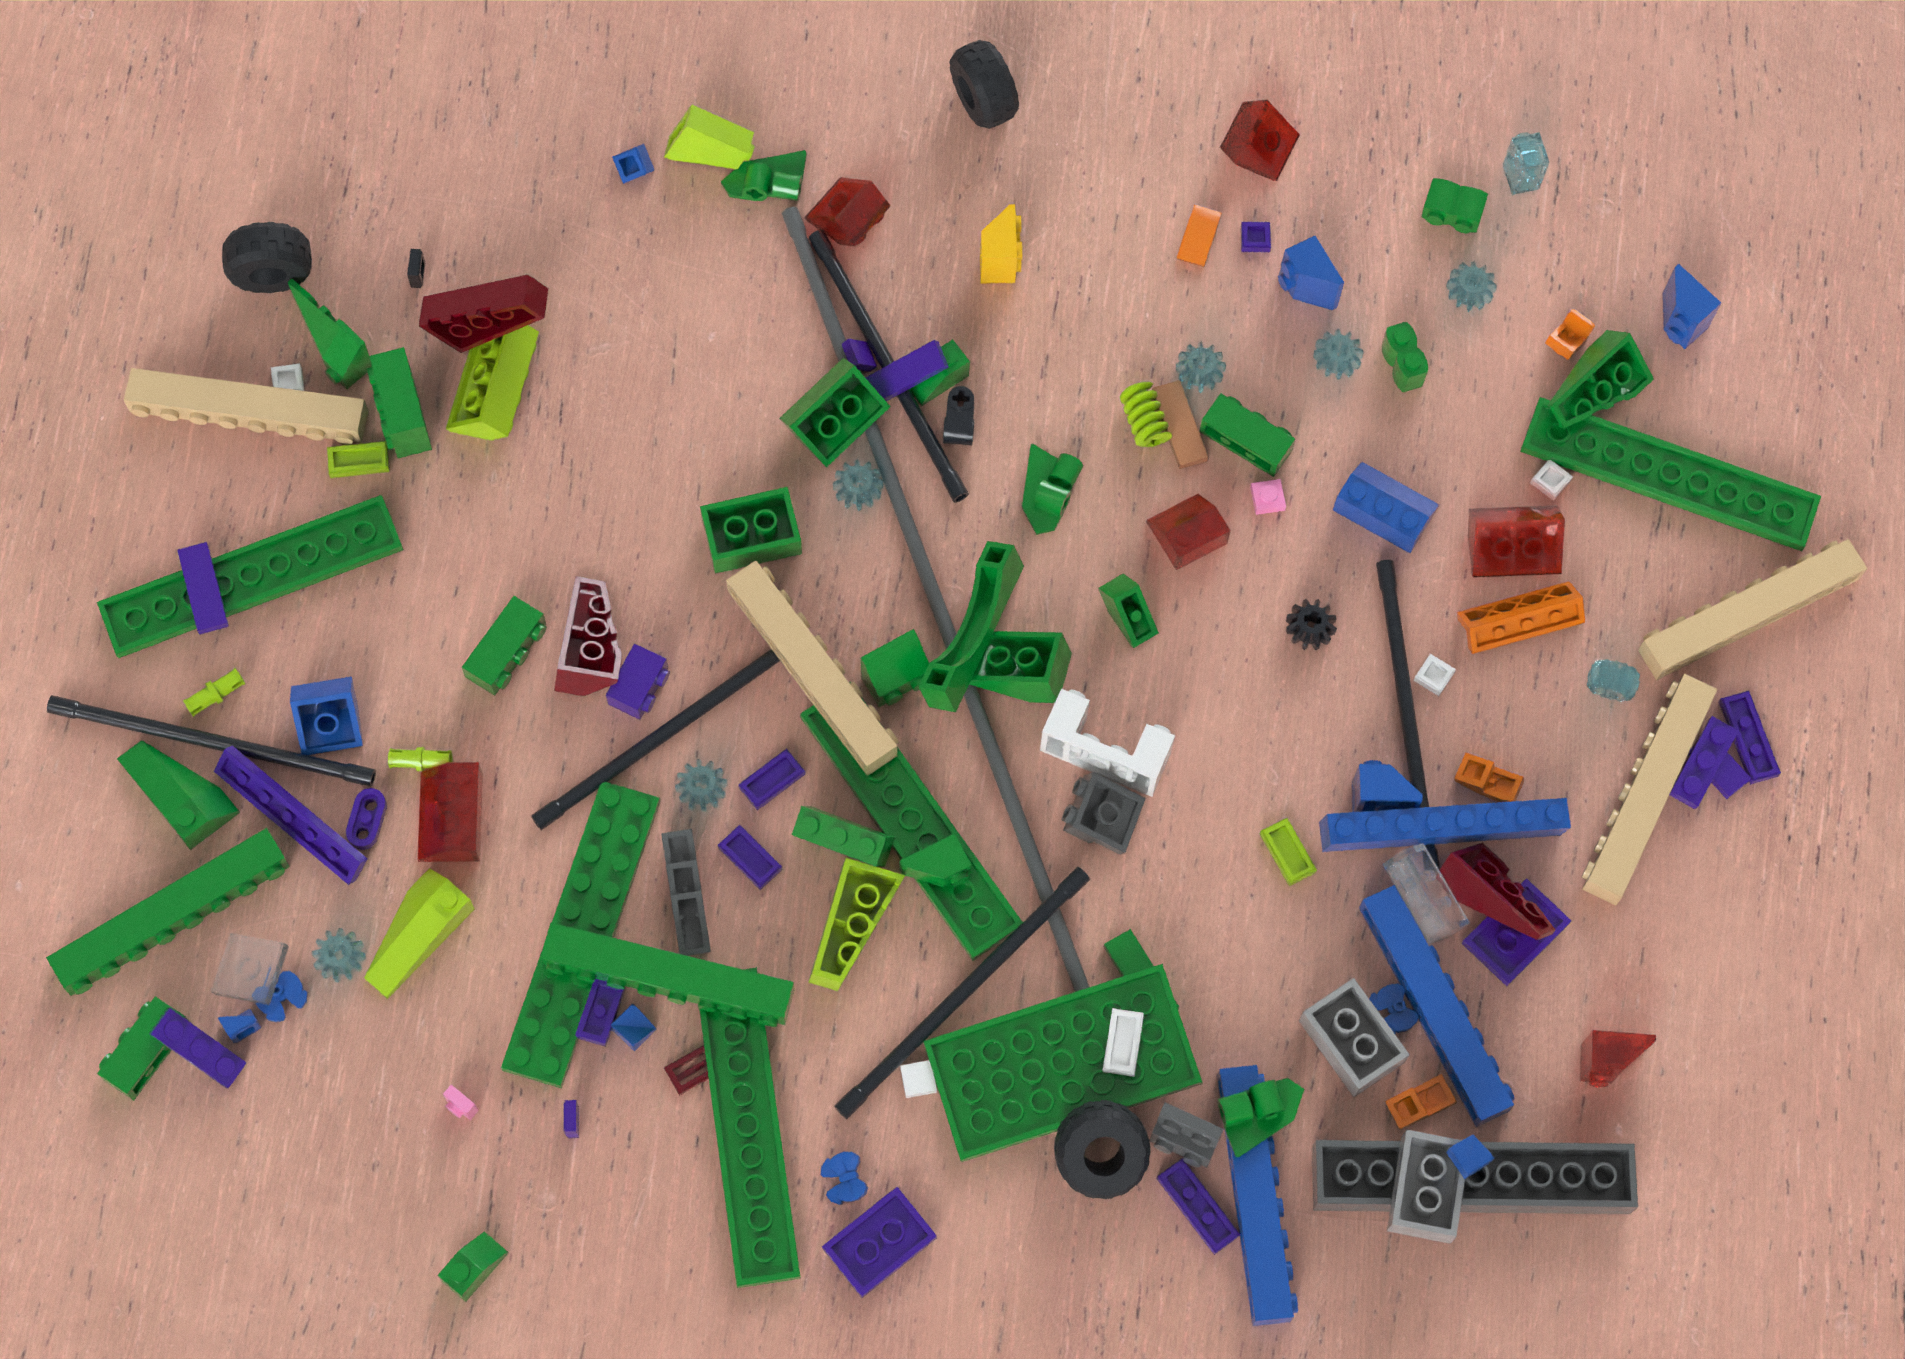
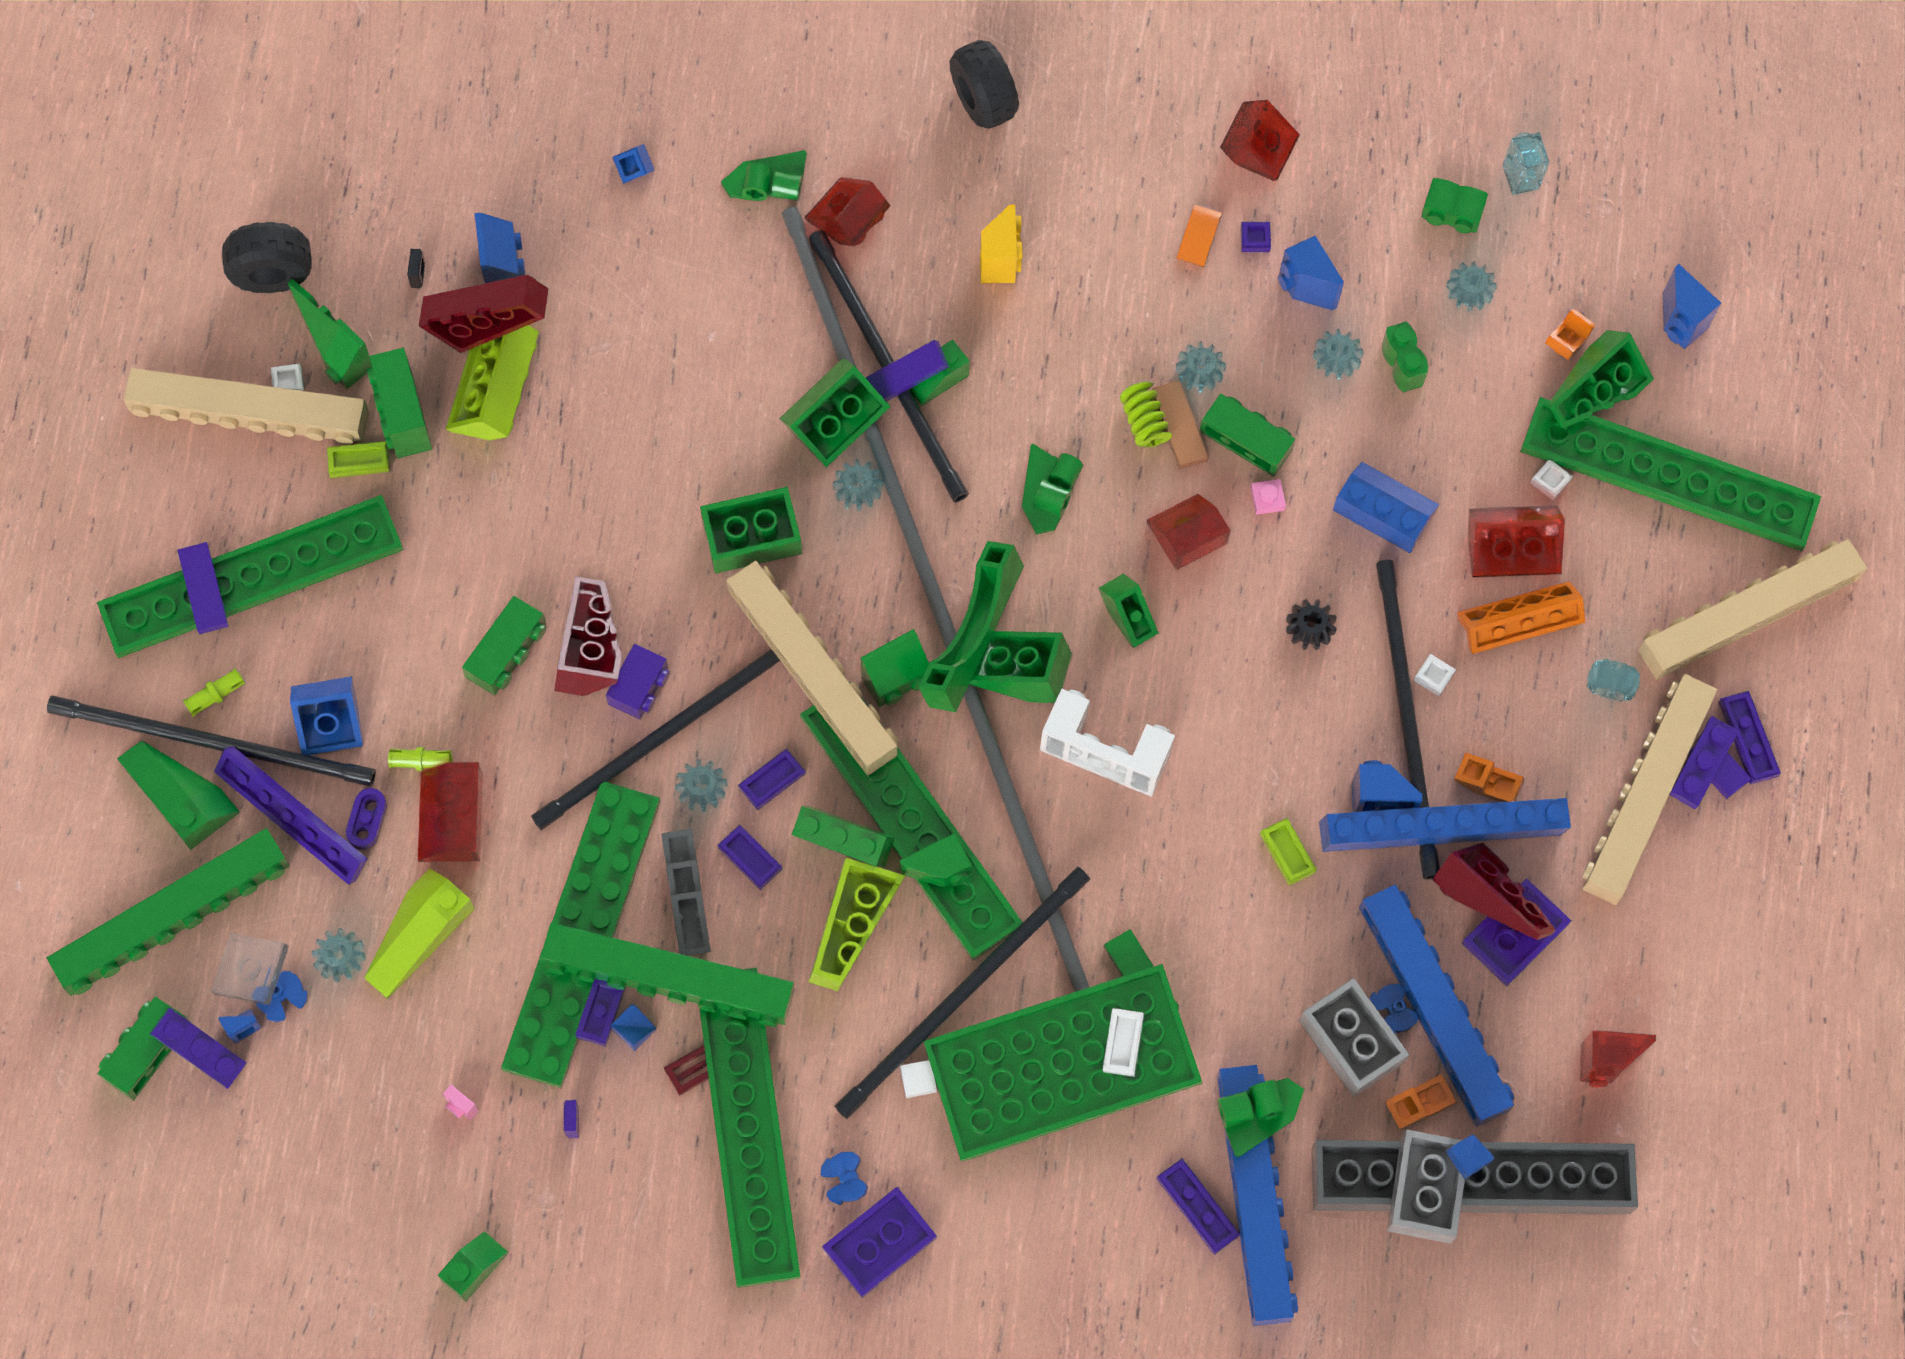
(498, 248): none -> blue slope
(709, 140): lime slope -> none
(859, 354): dark purple tile -> none
(959, 420): black piece -> none
(1103, 812): dark grey plate -> none
(1109, 1177): black tyre -> none
(1185, 1136): dark grey plate -> none
(1426, 893): clear brick -> none

